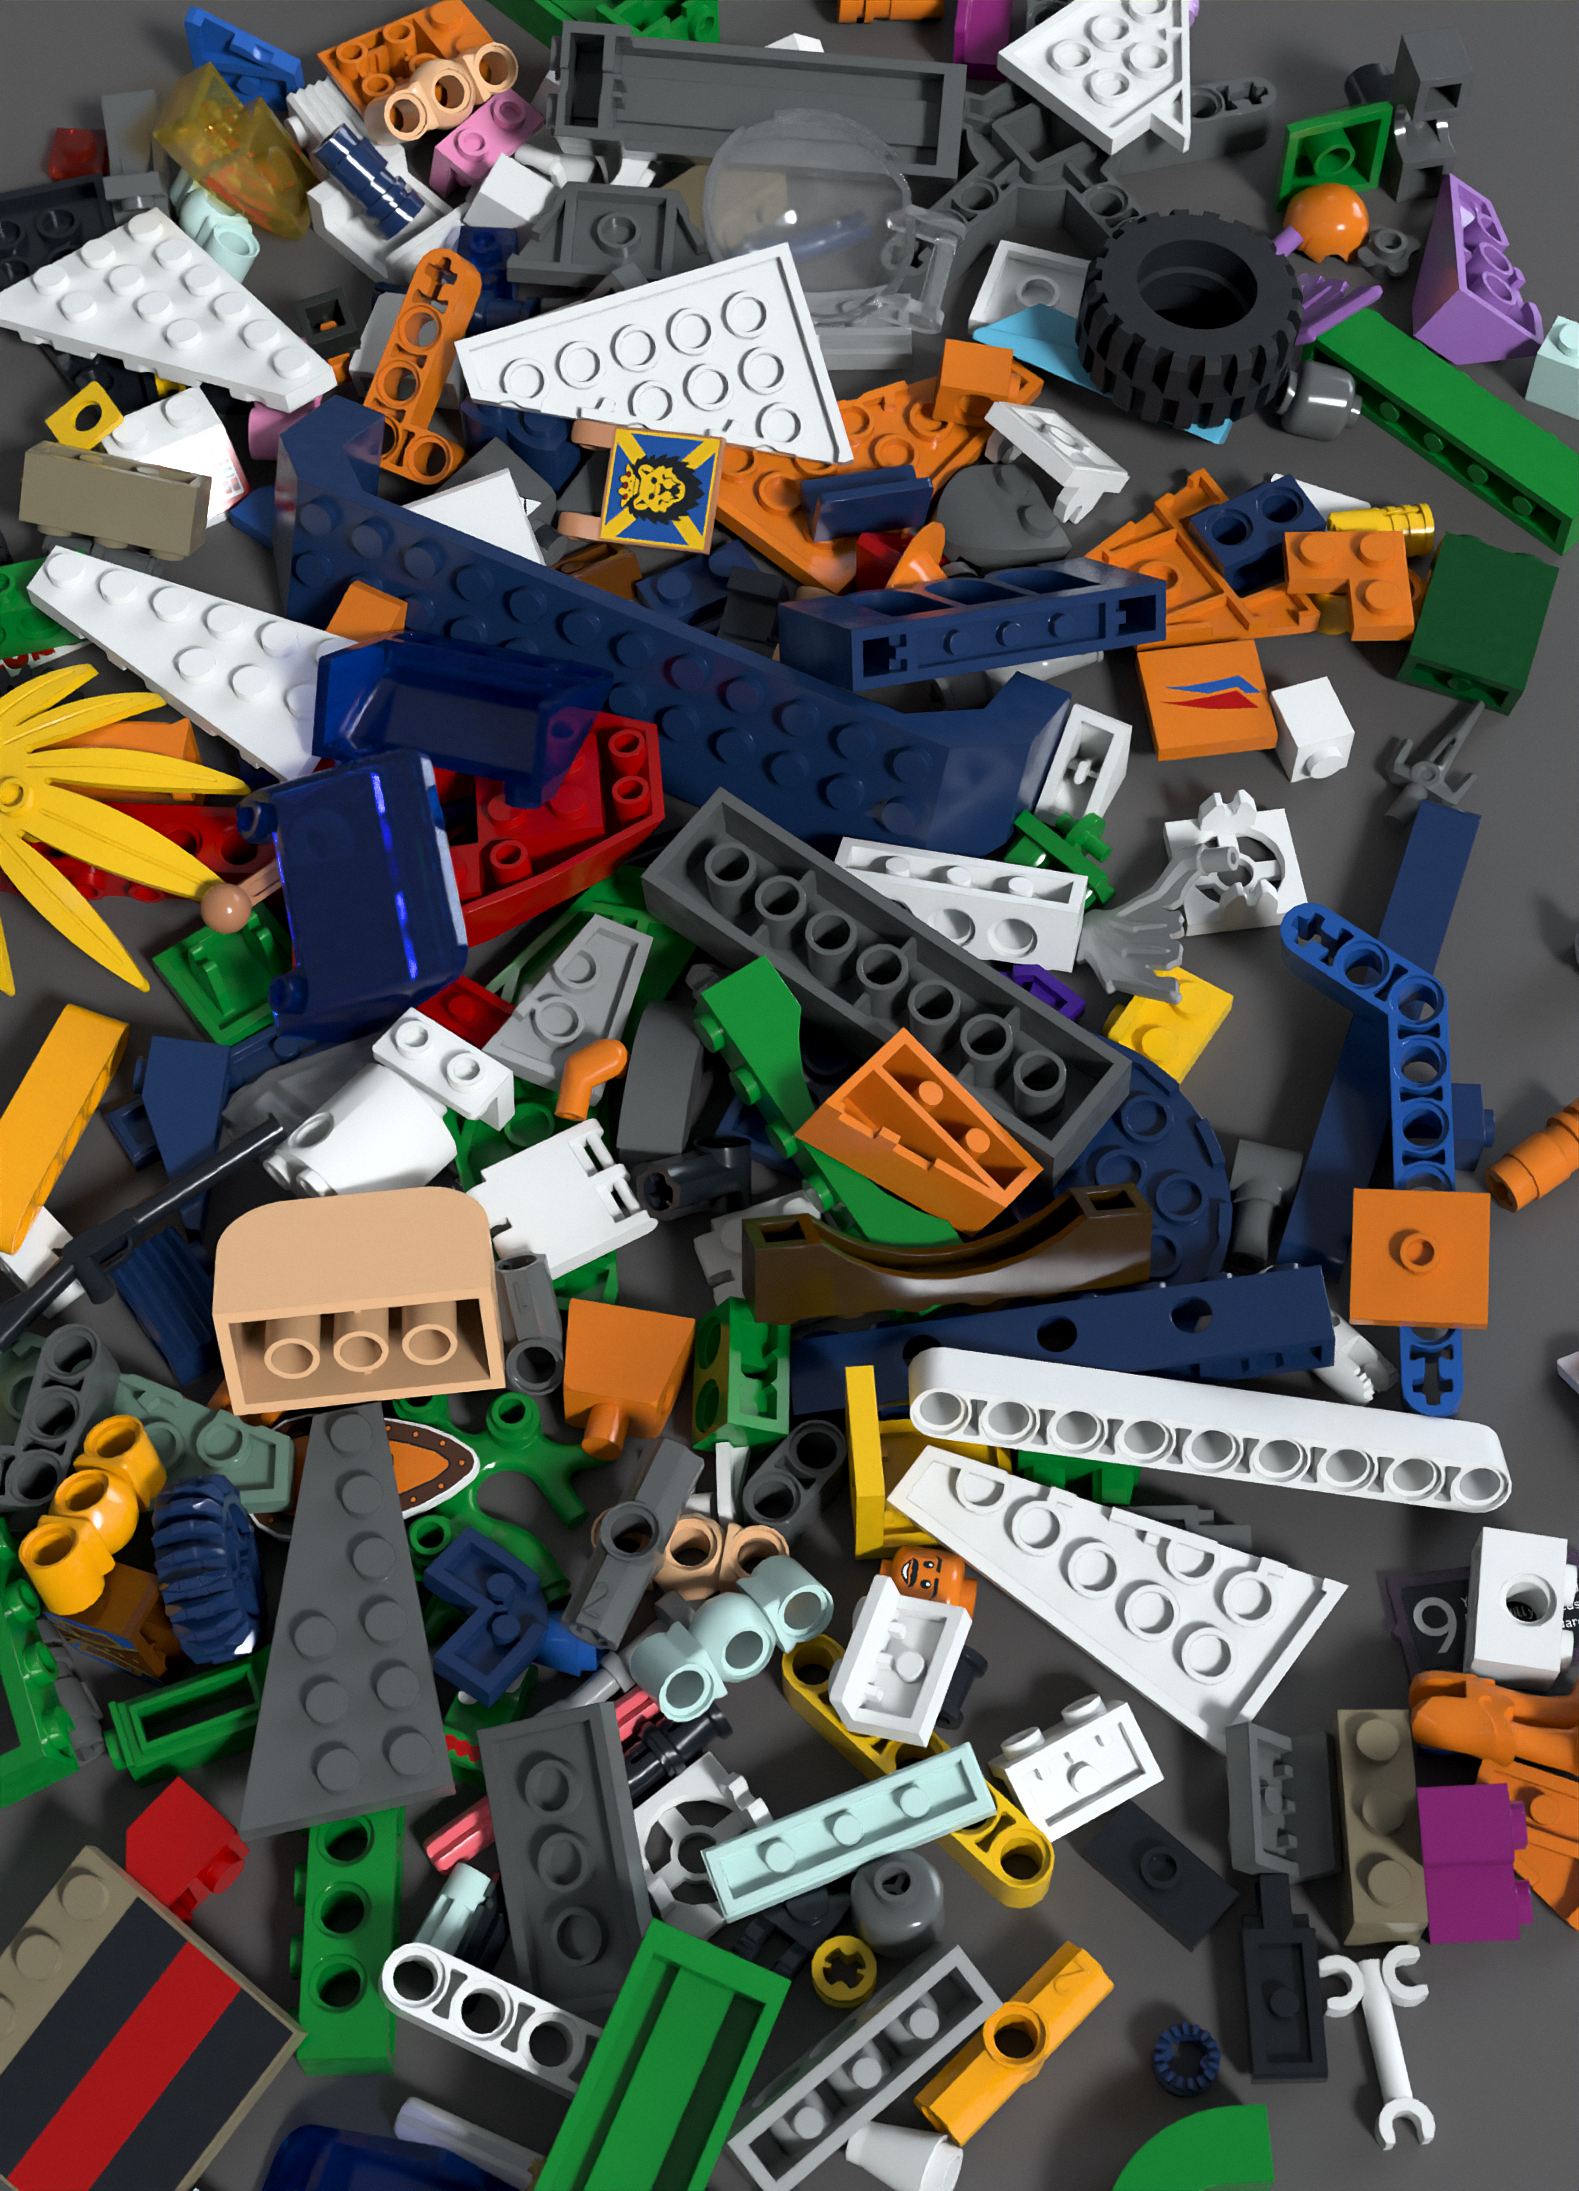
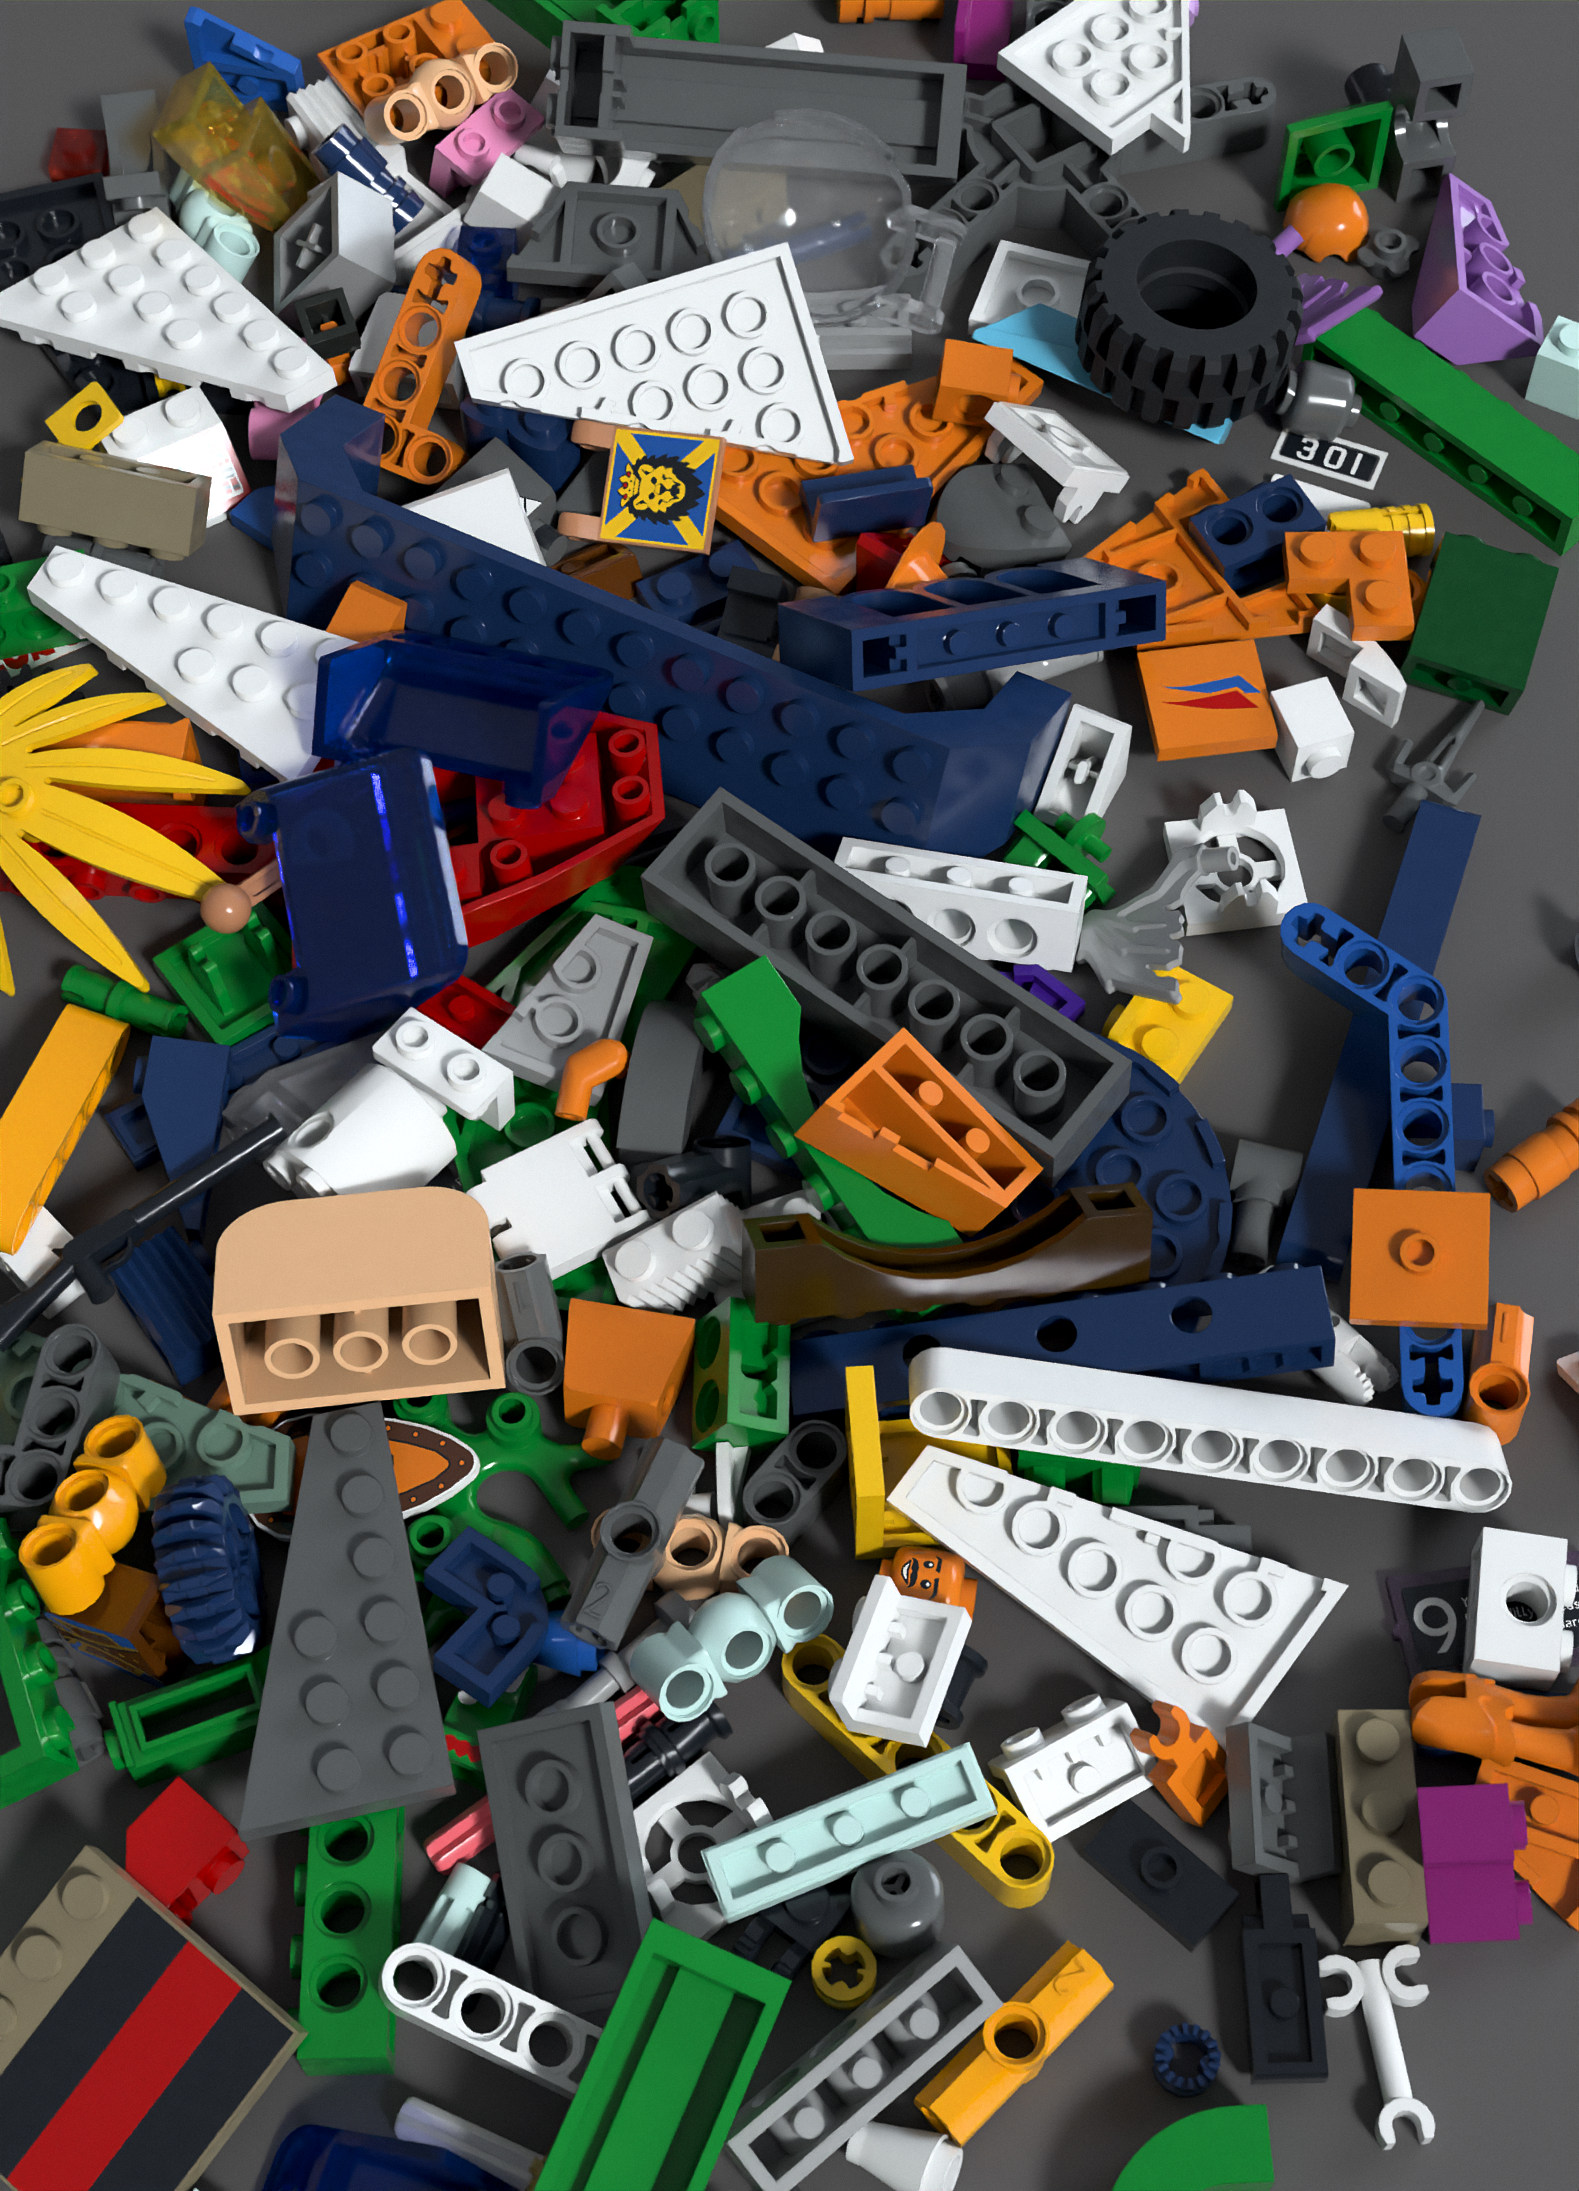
(124, 1002): none -> green pin
(332, 243): none -> light grey brick
(679, 1257): none -> white brick
(1189, 1764): none -> orange plate
(1335, 459): none -> sticker
(1370, 674): none -> white slope
(1499, 1371): none -> orange piece

